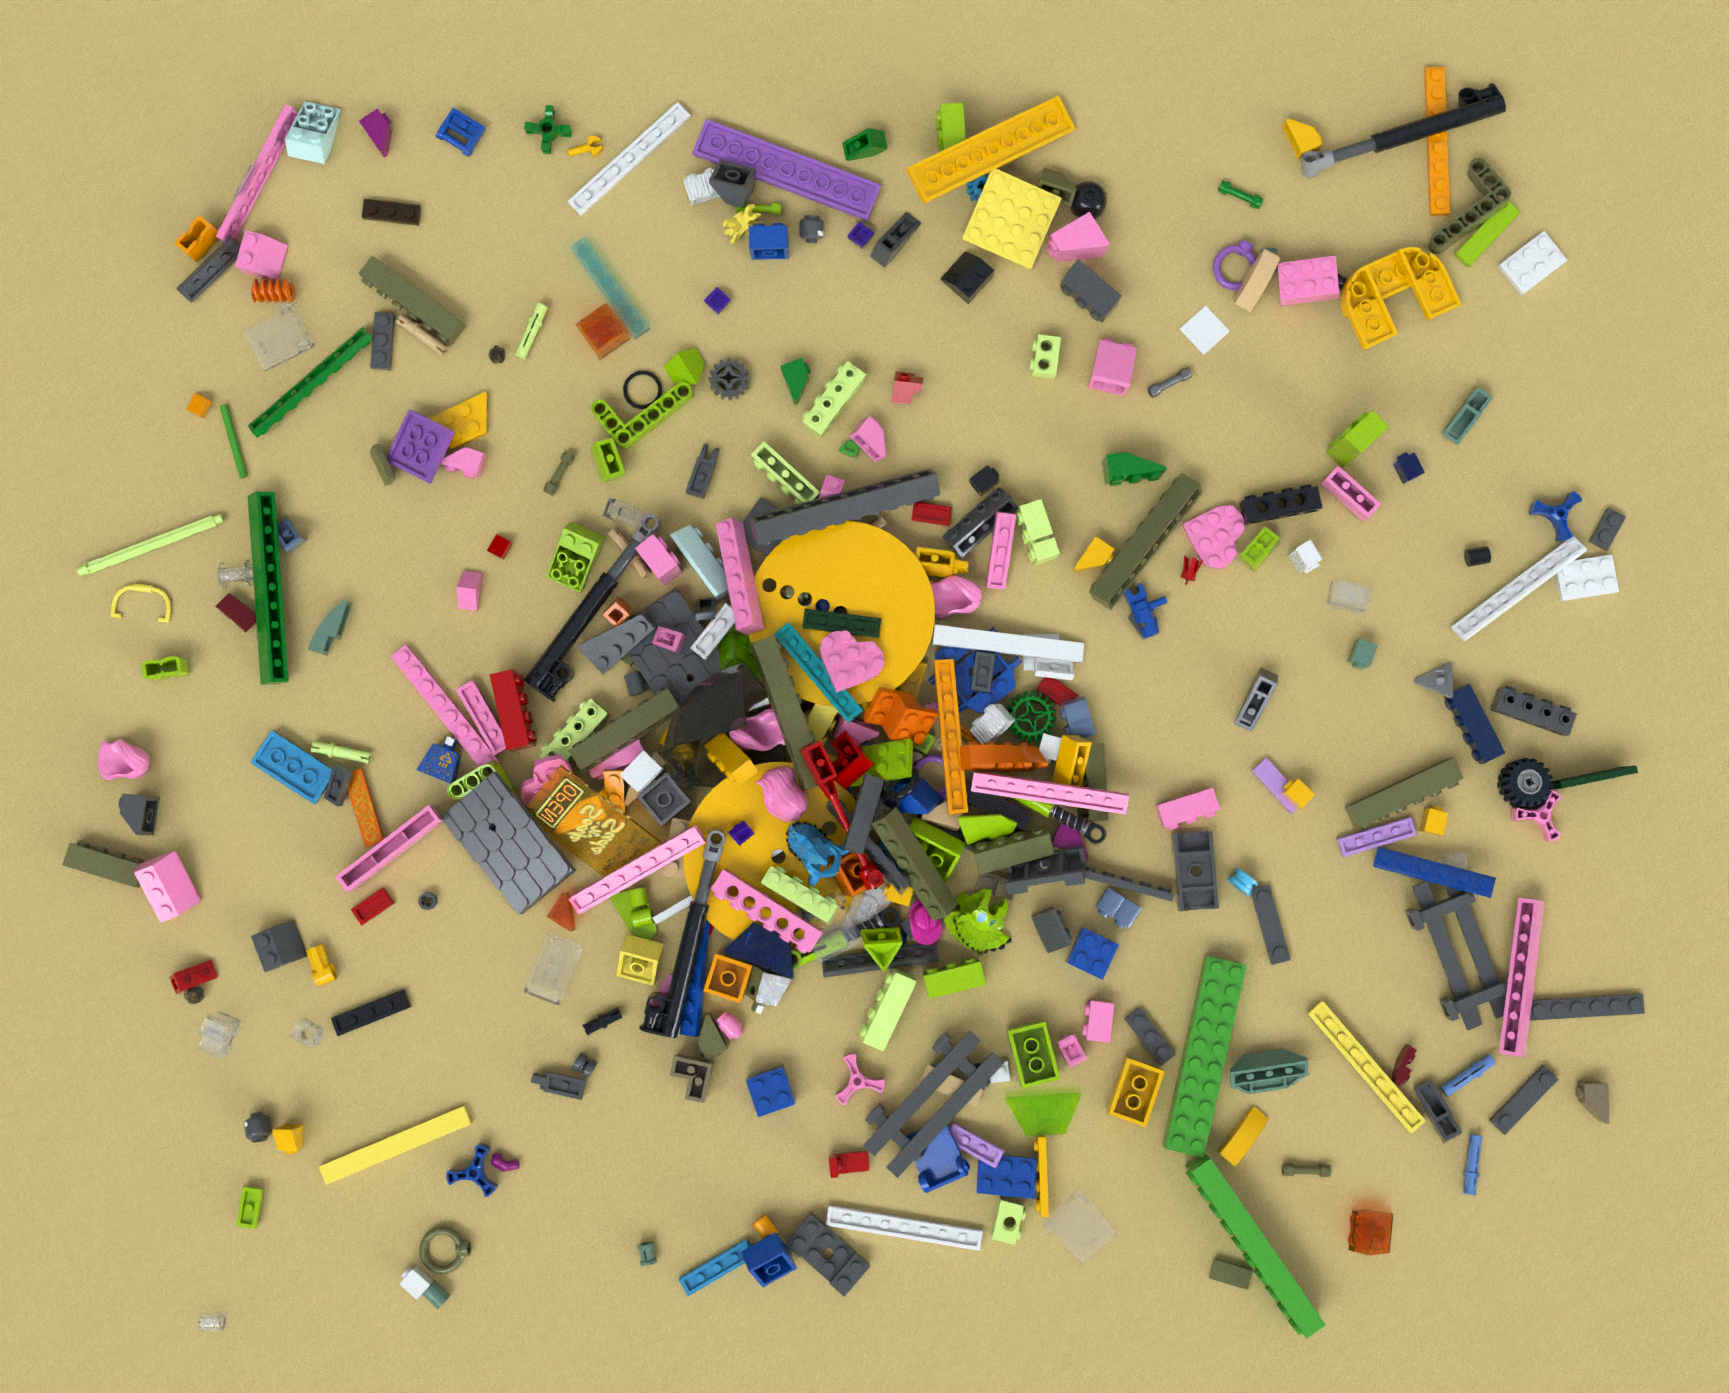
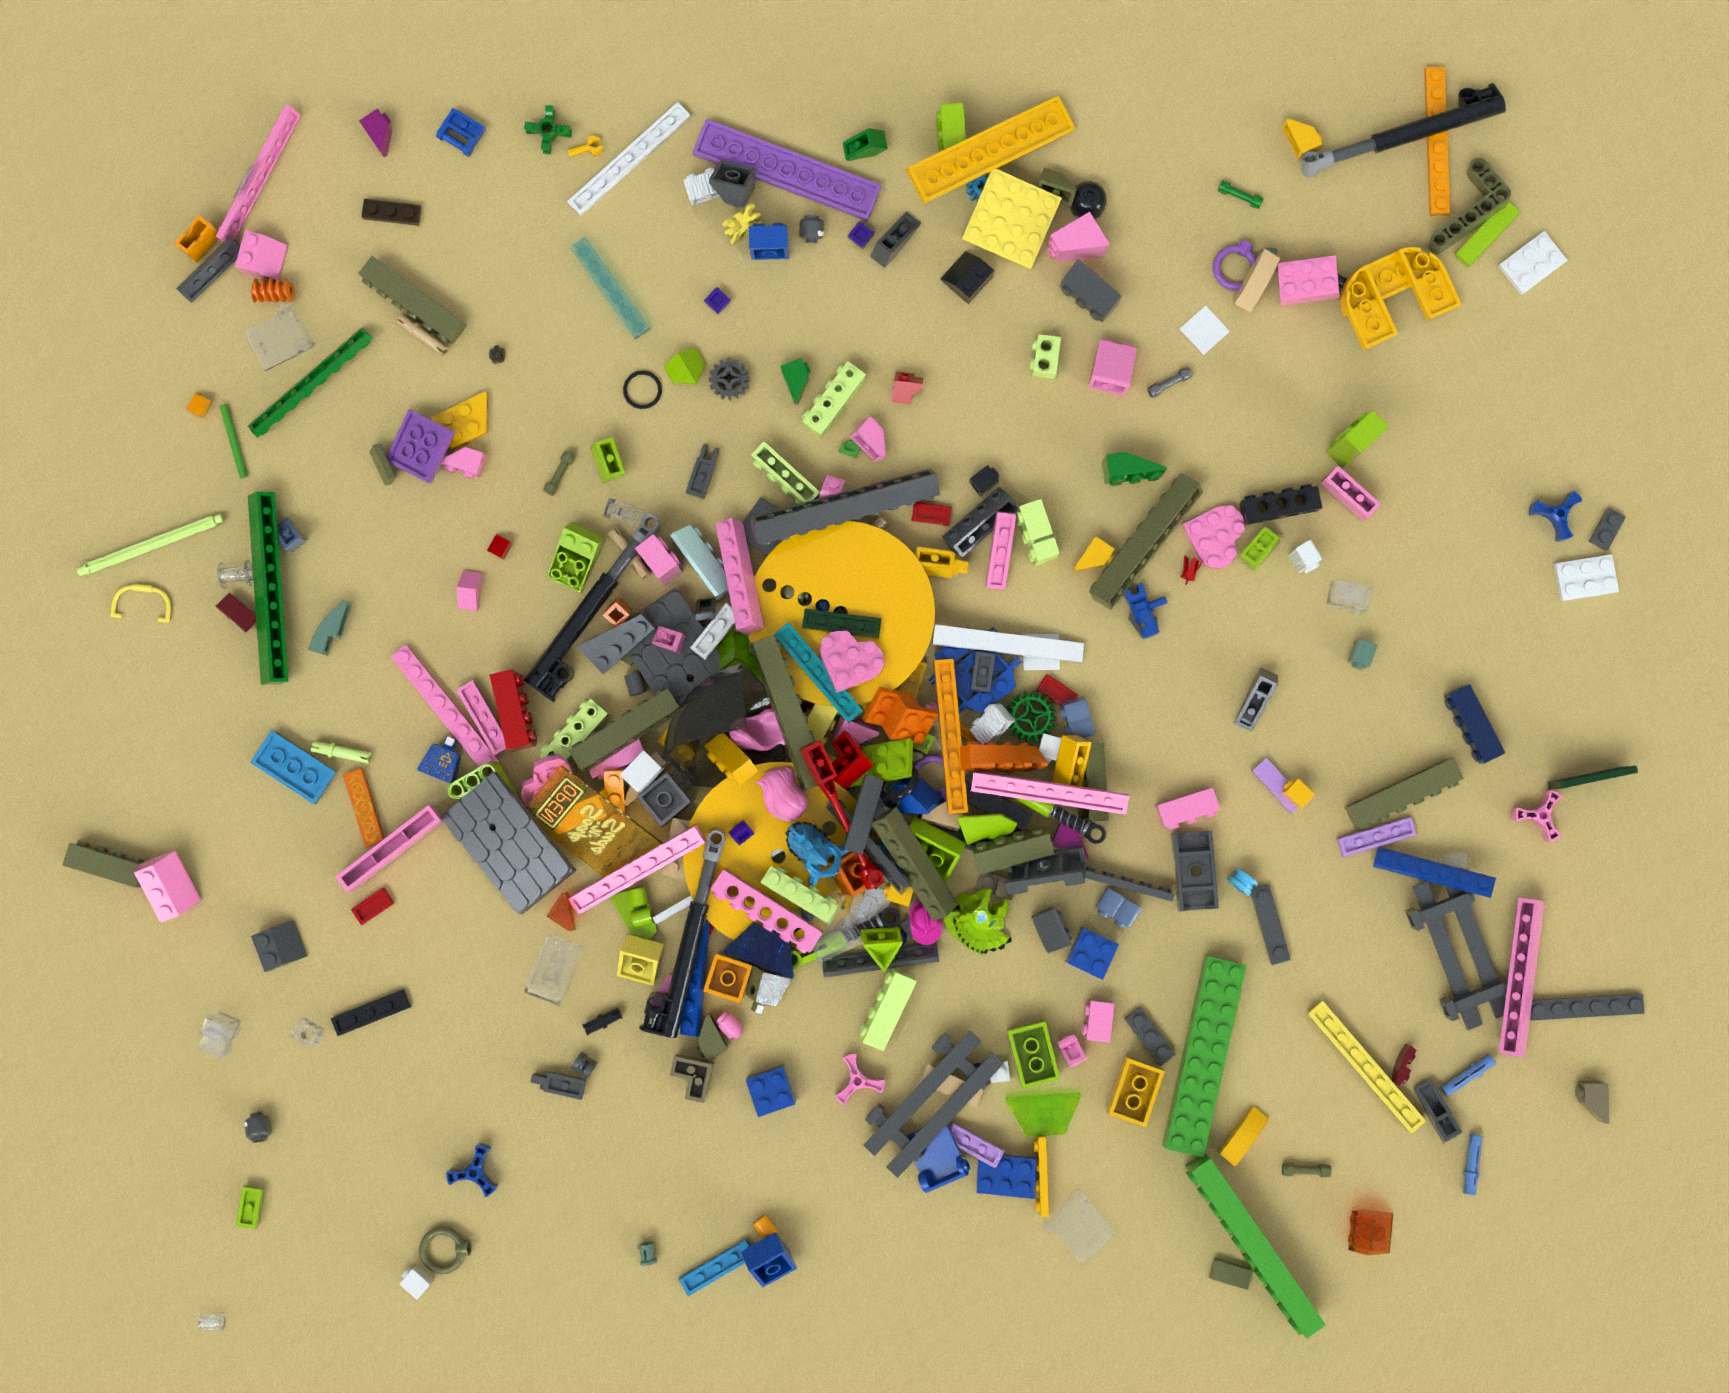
(122, 760): bright pink piece -> none
(139, 812): dark grey slope -> none
(165, 668): lime brick -> none
(193, 976): red bracket -> none
(194, 999): clear smoke plate -> none
(289, 1137): yellow slope -> none
(313, 132): light aqua slope -> none
(323, 970): yellow piece -> none
(338, 784): dark grey plate -> none
(382, 341): dark grey plate -> none
(395, 1145): light yellow tile -> none
(428, 895): dark grey bush -> none
(436, 1295): sand green piece -> none
(503, 1165): magenta arm -> none
(531, 330): yellowish green pin -> none
(603, 331): clear orange brick -> none
(643, 417): lime beam -> none
(775, 208): lime bar -> none
(842, 1268): dark grey piece -> none
(848, 1163): red bracket -> none
(904, 1227): white tile -> none
(954, 978): lime brick -> none
(955, 596): bright pink piece -> none
(1005, 1209): yellowish green brick -> none
(1053, 668): white plate -> none
(1268, 1071): sand green wedge -> none
(1408, 467): clear blue brick -> none
(1434, 821): yellow brick -> none
(1438, 680): light grey piece -> none
(1467, 415): sand green slope -> none
(1477, 556): black piece -> none
(1516, 783): black wheel -> none
(1518, 588): white tile -> none
(1523, 1099): dark grey plate -> none
(1533, 711): dark grey brick -> none

